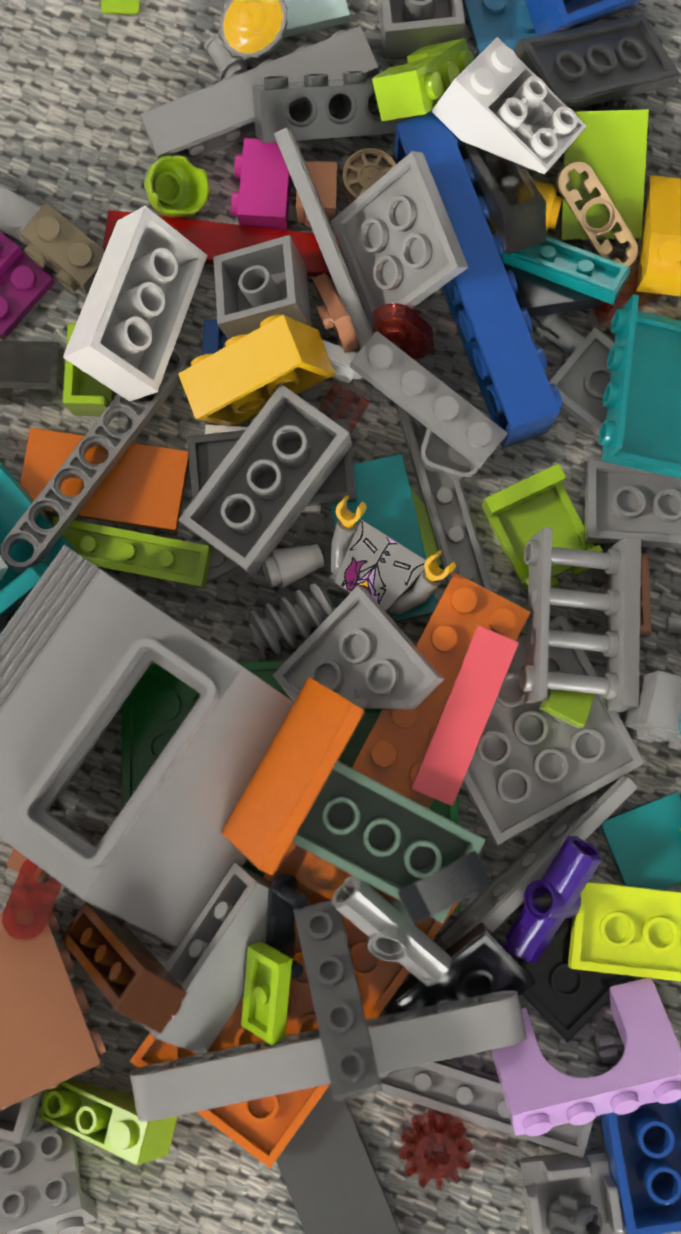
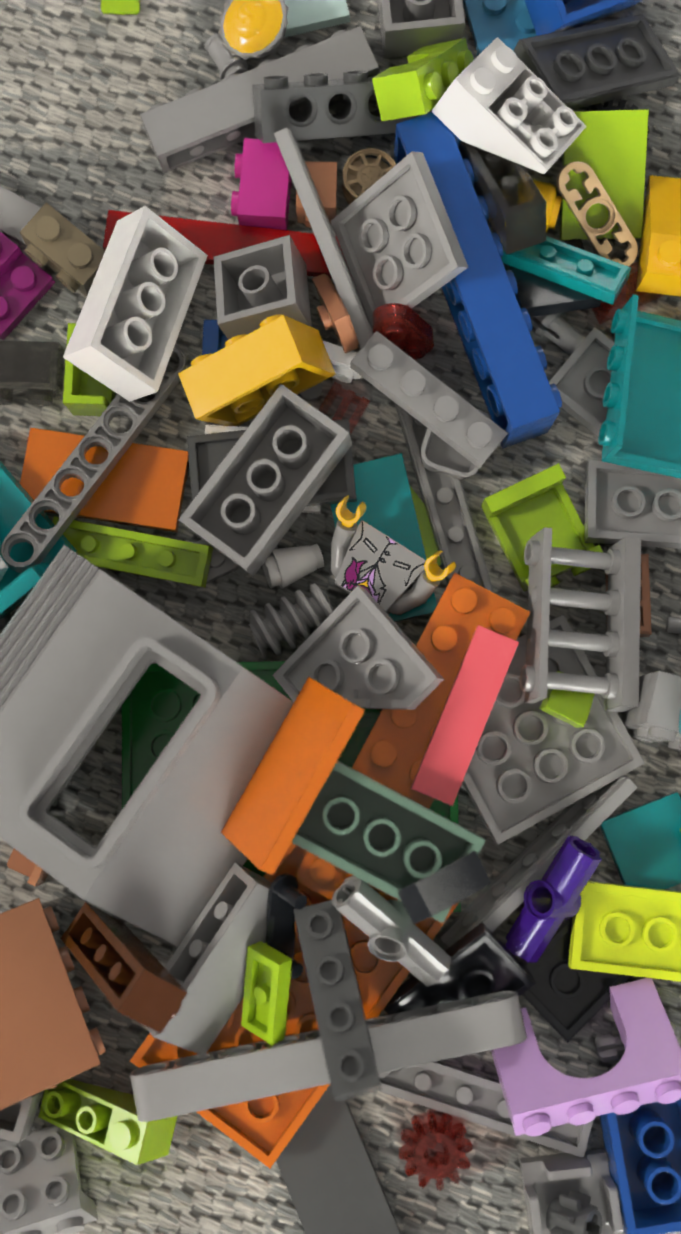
(31, 895): clear red plate -> none
(176, 187): lime hair -> none

